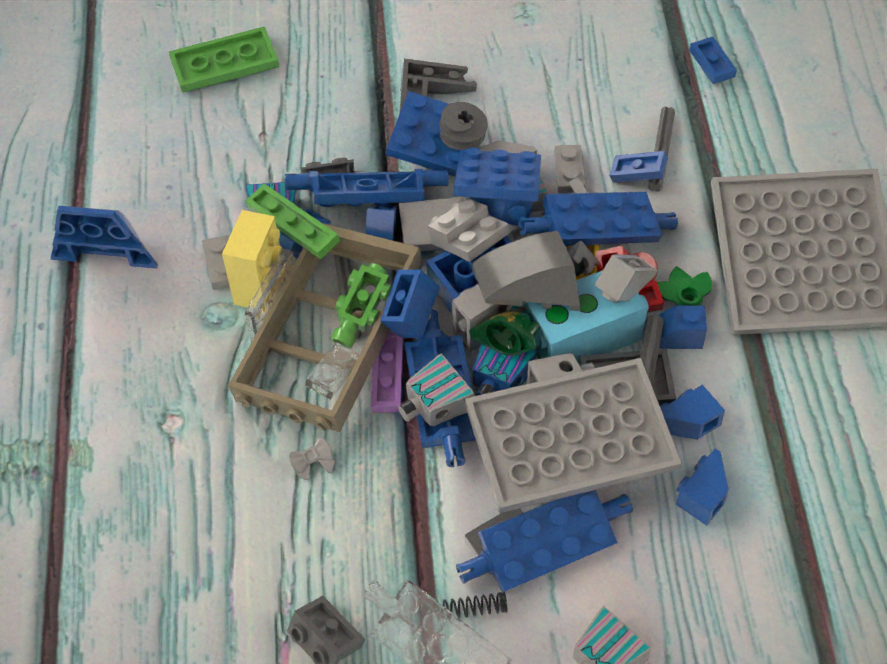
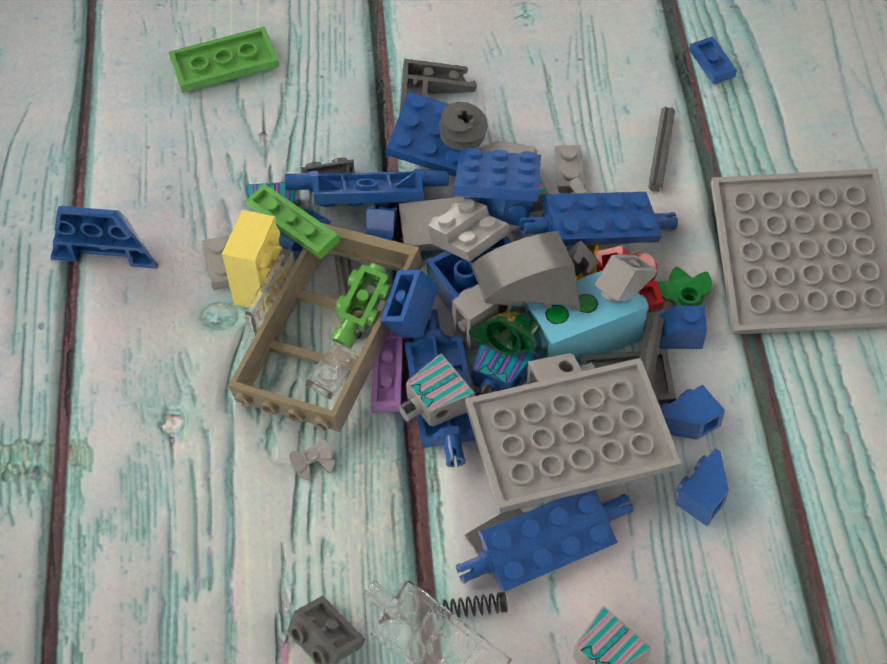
(638, 166): blue plate -> none

